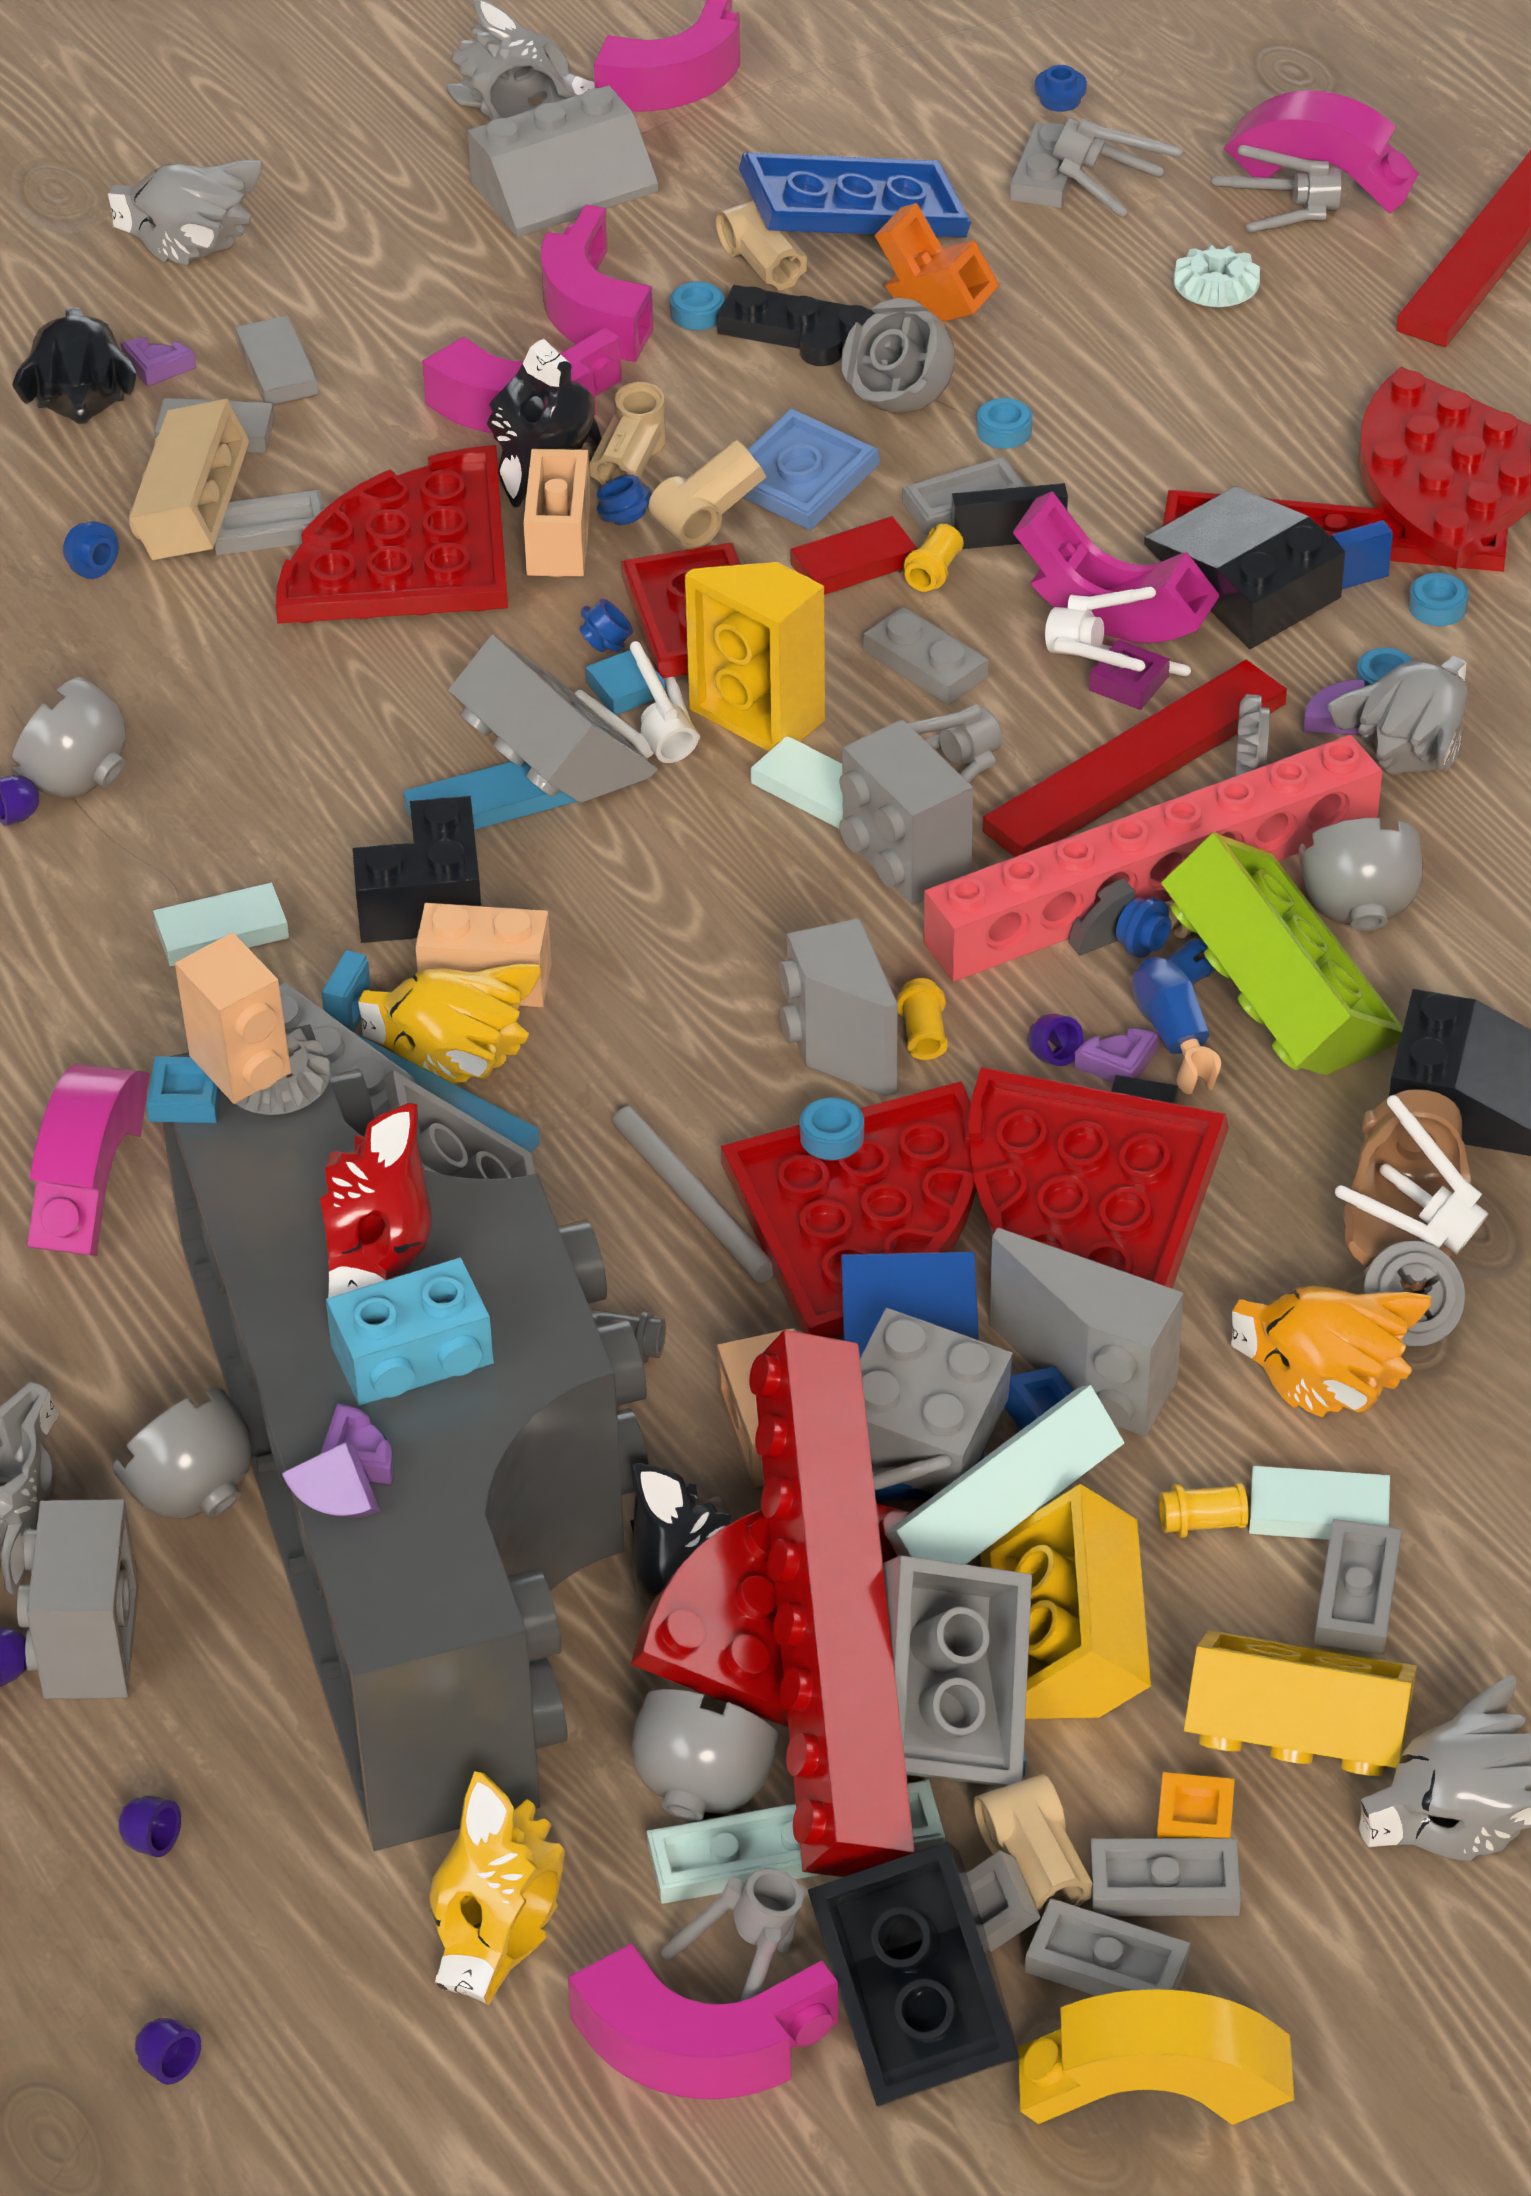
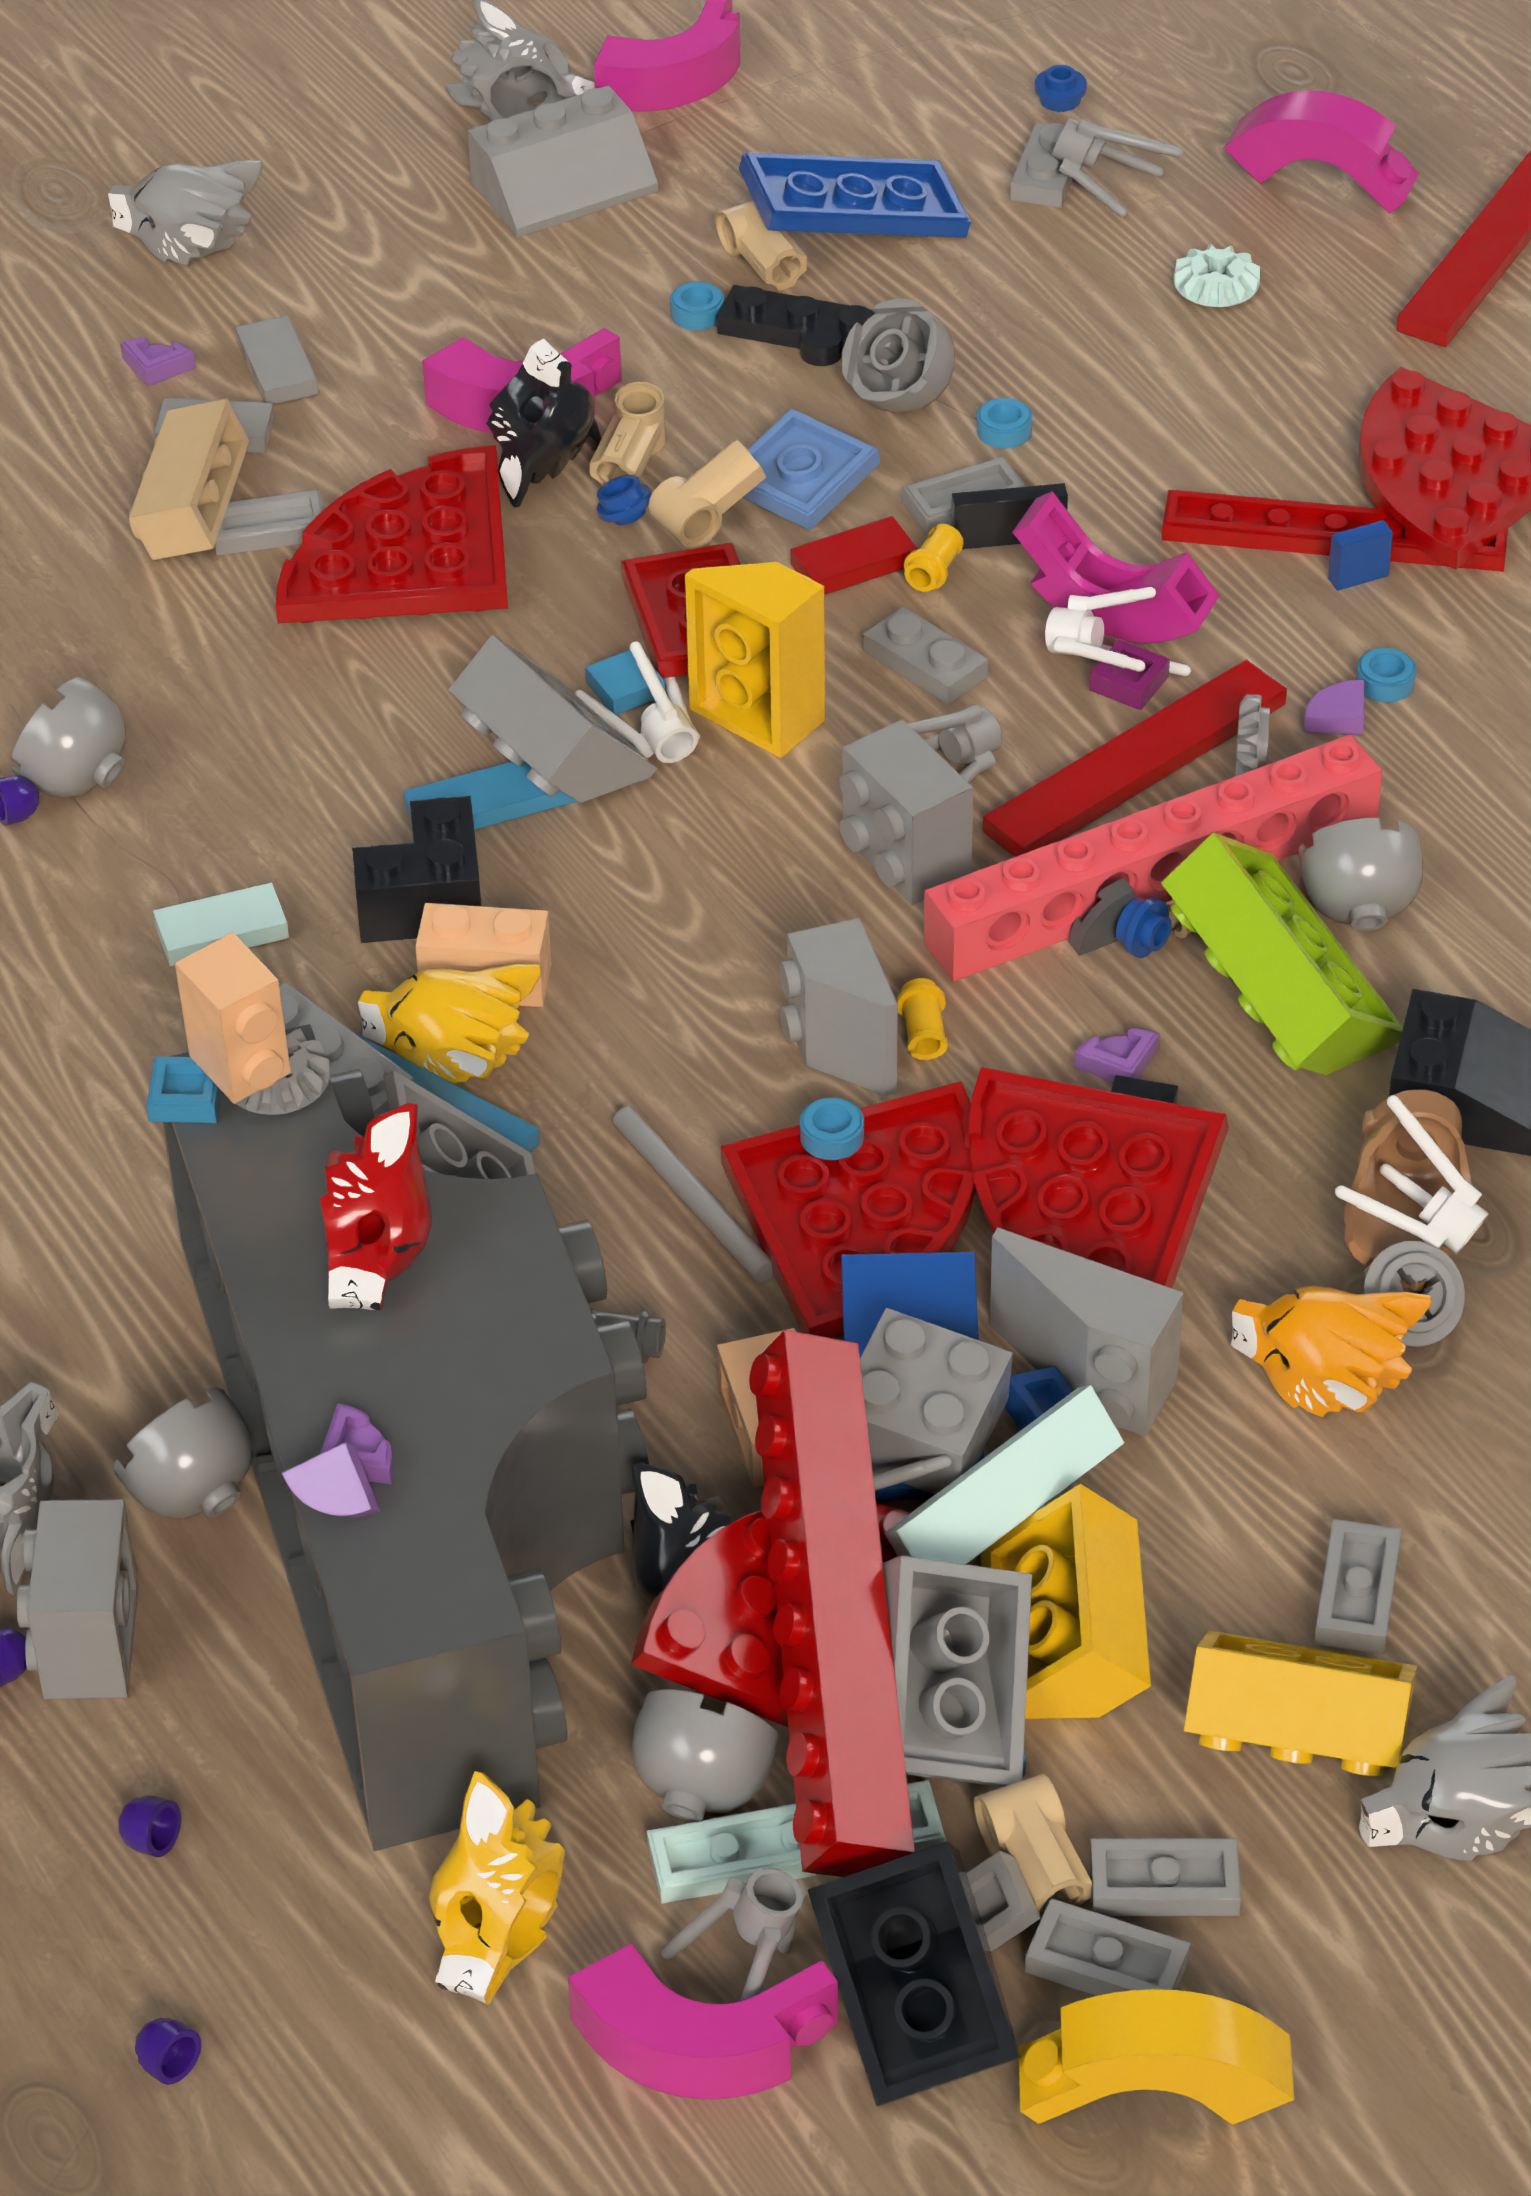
(75, 368): black piece -> none
(75, 1153): dark pink arch -> none
(81, 543): blue plate -> none
(345, 988): dark azure tile -> none
(413, 1334): medium azure brick -> none
(557, 512): light nougat brick -> none
(583, 299): dark pink arch -> none
(605, 626): blue plate -> none
(802, 779): light aqua tile -> none
(943, 280): orange brick -> none
(1062, 1032): dark purple hinge -> none
(1168, 1001): blue arm -> none
(1195, 1806): light orange plate -> none
(1202, 1509): yellow pin -> none
(1259, 558): black slope -> none
(1307, 1501): light aqua tile -> none
(1315, 188): light grey plant -> none
(1409, 715): light grey piece -> none
(1438, 599): dark azure tile -> none

